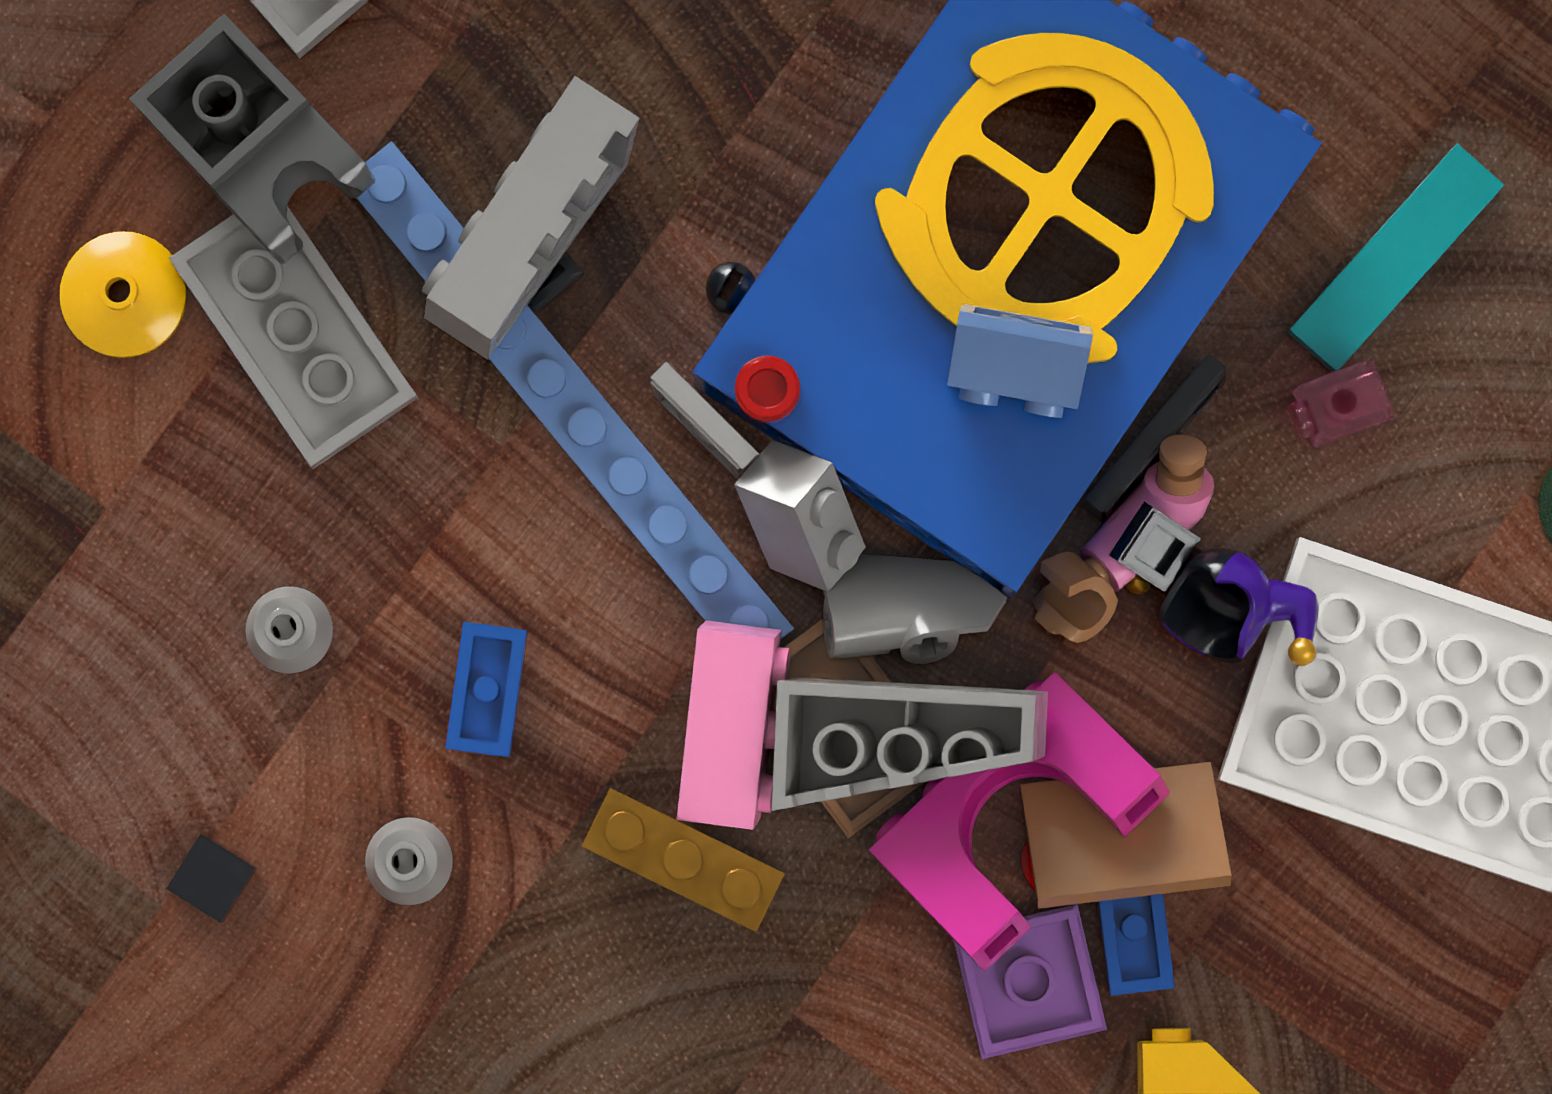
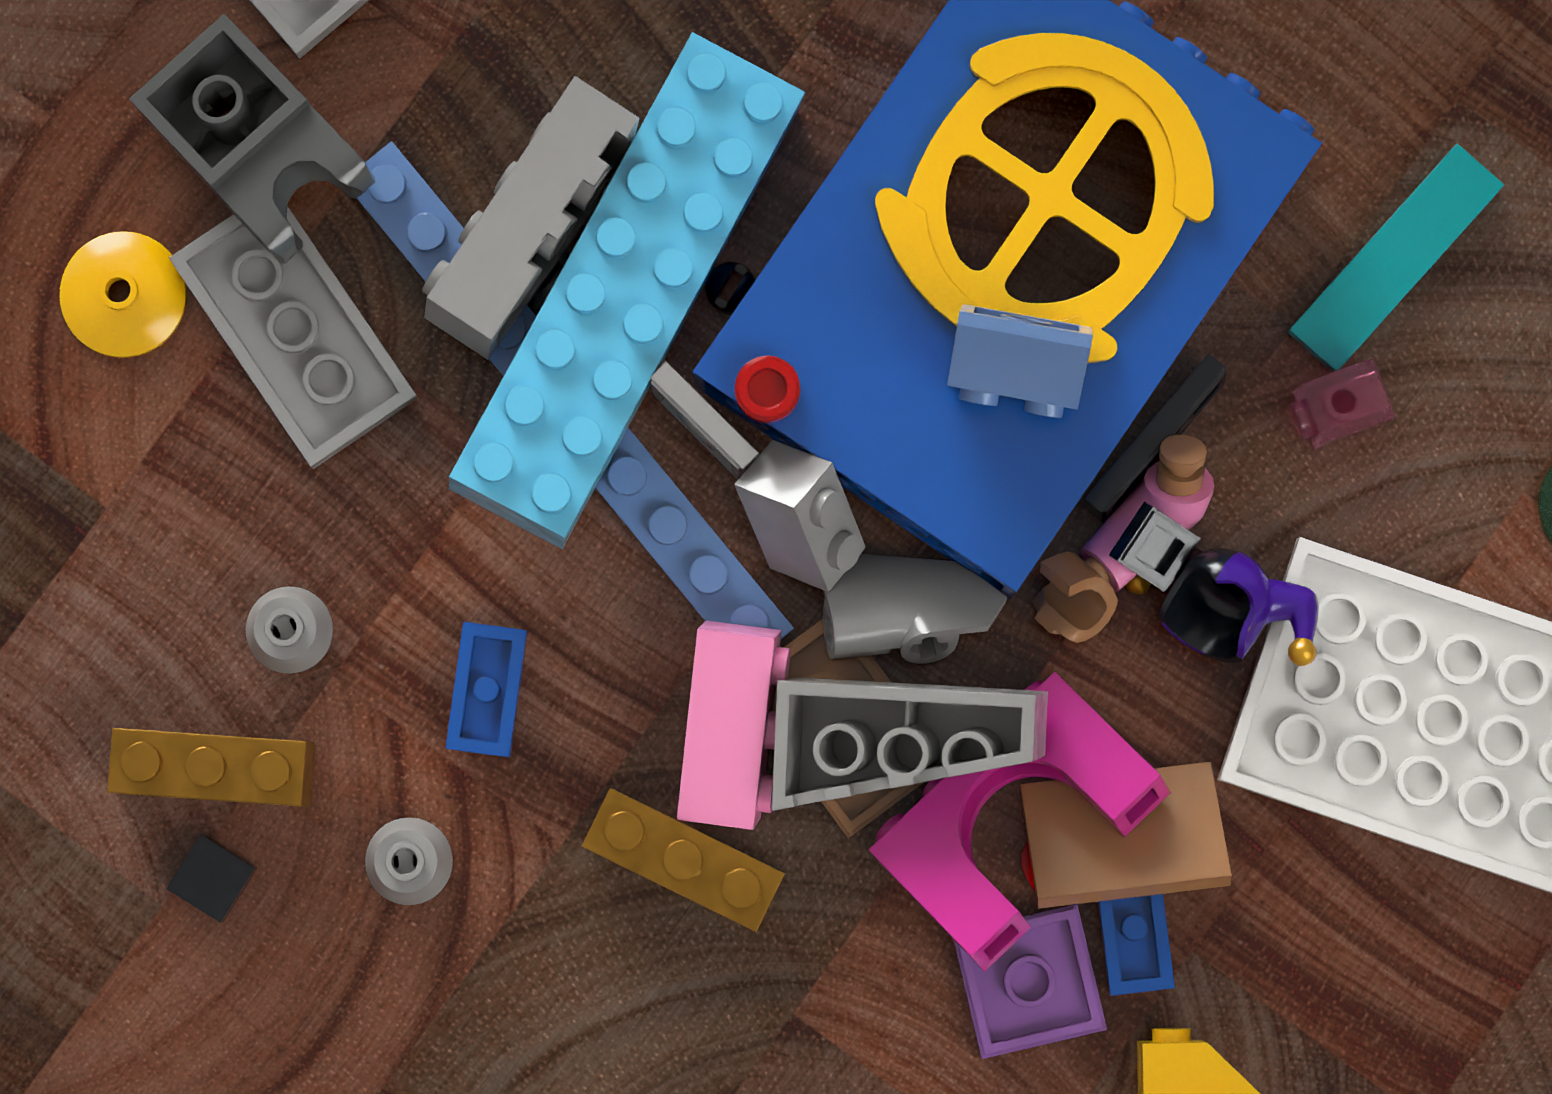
(211, 767): none -> pearl gold brick
(626, 291): none -> medium azure brick

